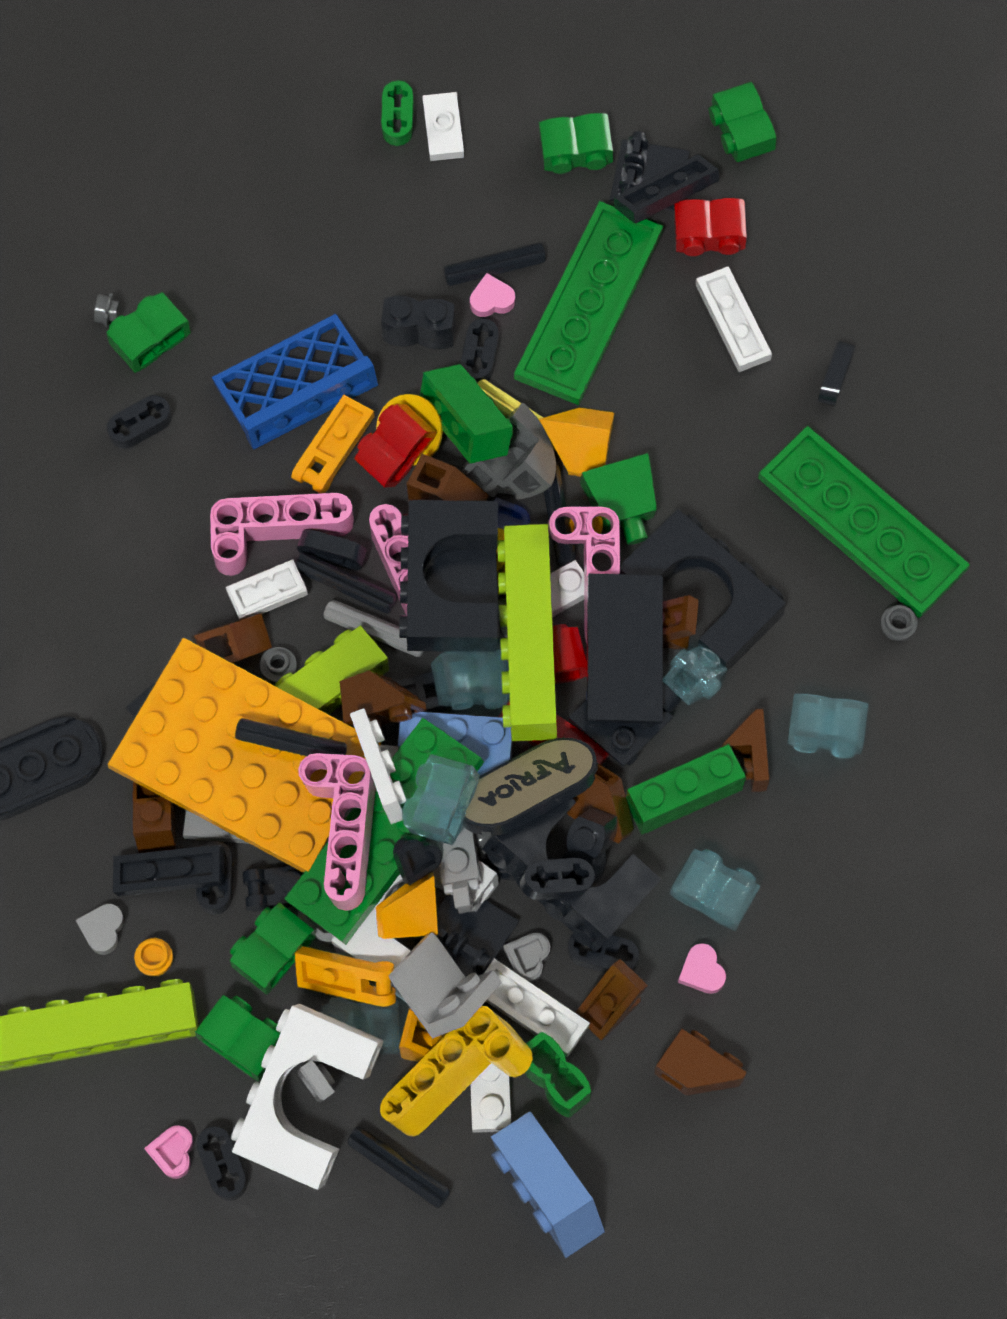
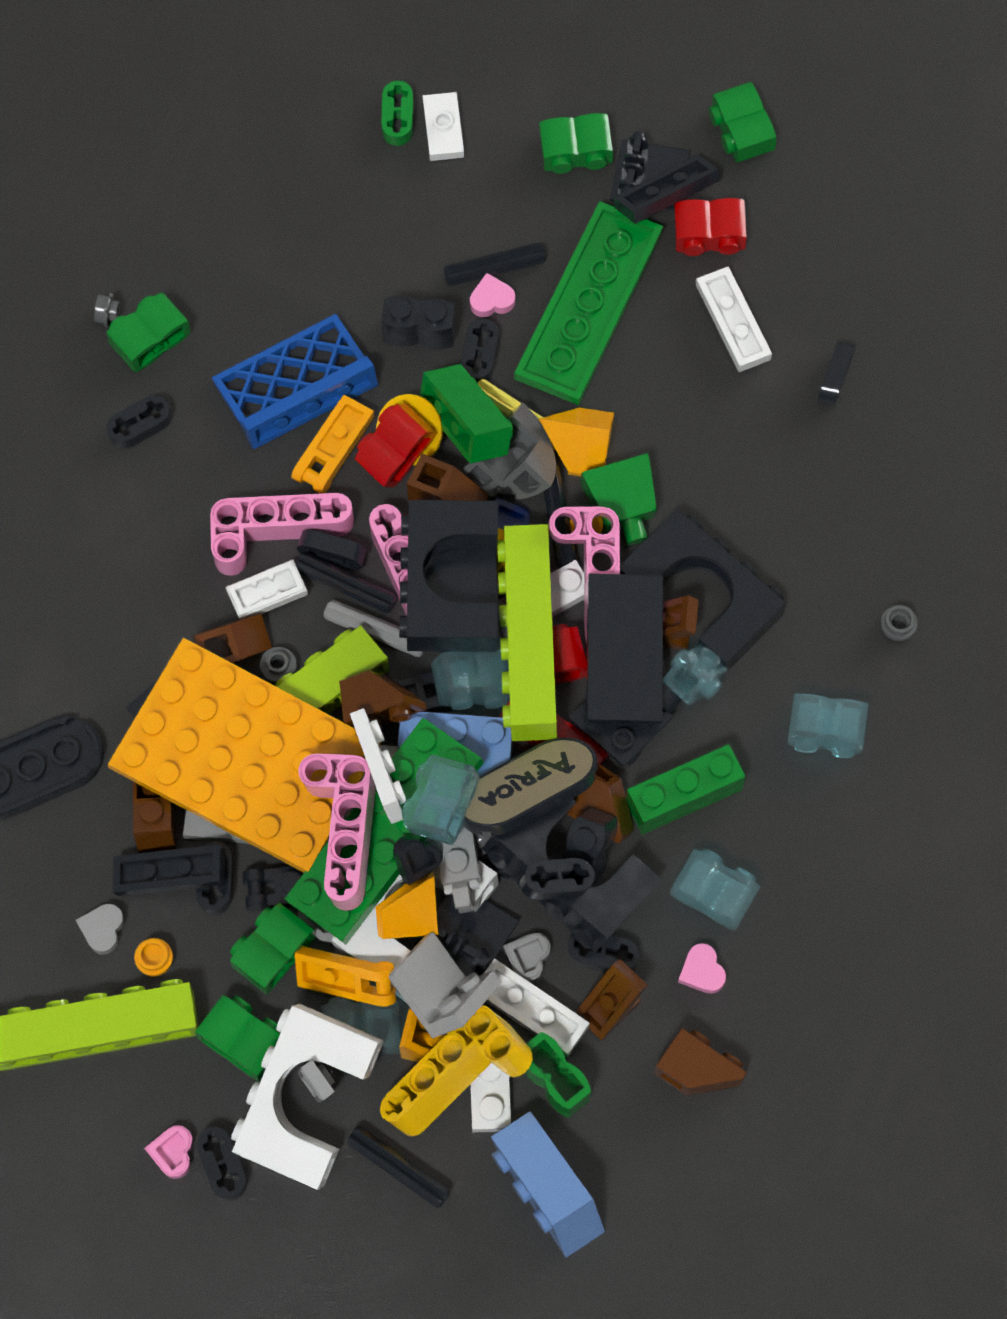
(286, 739): black axle -> none
(750, 742): reddish brown slope -> none
(863, 521): green plate -> none

